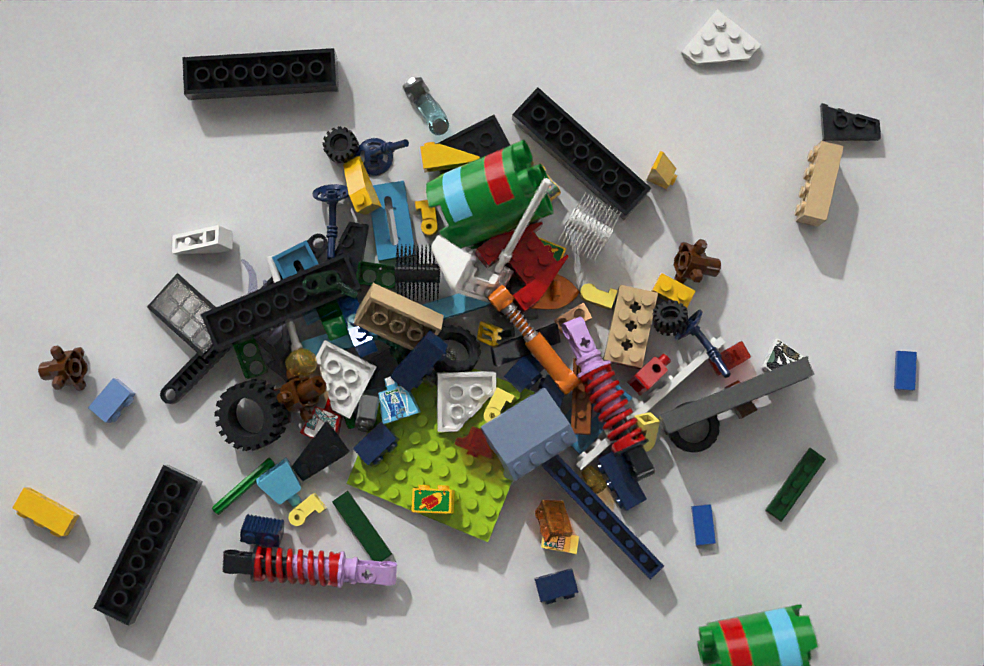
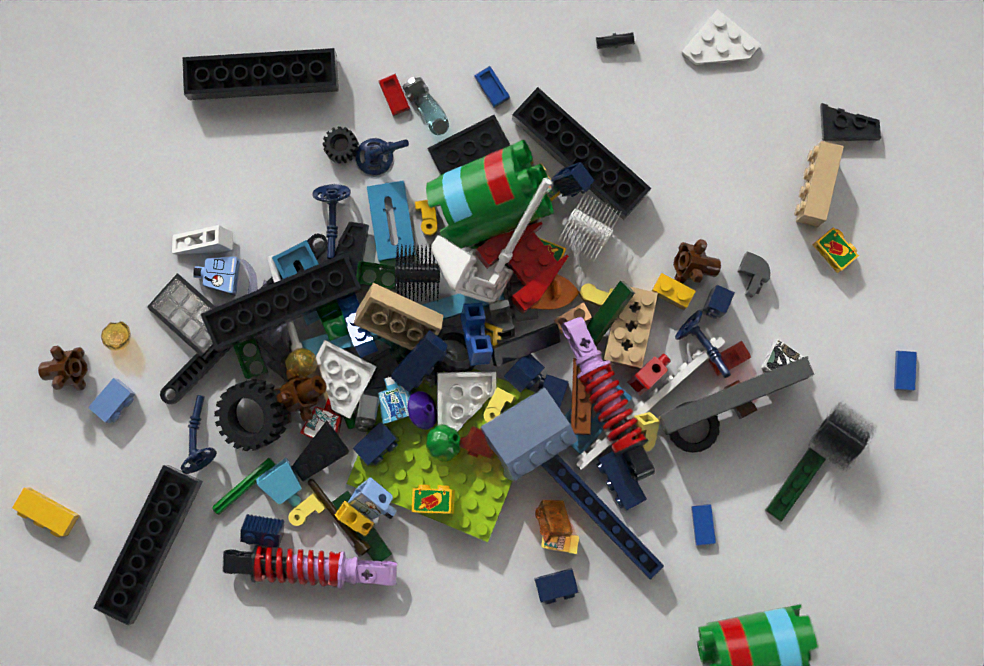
(116, 336): none -> clear yellow hair
(197, 458): none -> dark blue dish
(219, 274): none -> light blue torso
(322, 286): clear green beam -> none
(354, 518): none -> yellow leg
(360, 187): yellow slope -> none
(360, 546): none -> dark brown piece
(372, 500): none -> light blue torso
(394, 94): none -> red tile
(422, 410): none -> dark purple dish
(441, 157): yellow slope -> none
(443, 443): none -> green plant
(477, 343): none -> blue arch
(492, 86): none -> blue tile
(535, 342): orange piece -> none
(573, 180): none -> dark blue brick
(594, 479): clear yellow piece -> none
(609, 311): none -> dark green tile
(615, 40): none -> black pin
(662, 171): yellow slope -> none
(670, 310): black tyre -> none
(718, 302): none -> dark blue brick
(757, 269): none -> dark grey brick
(836, 249): none -> brick
(842, 436): none -> black piece

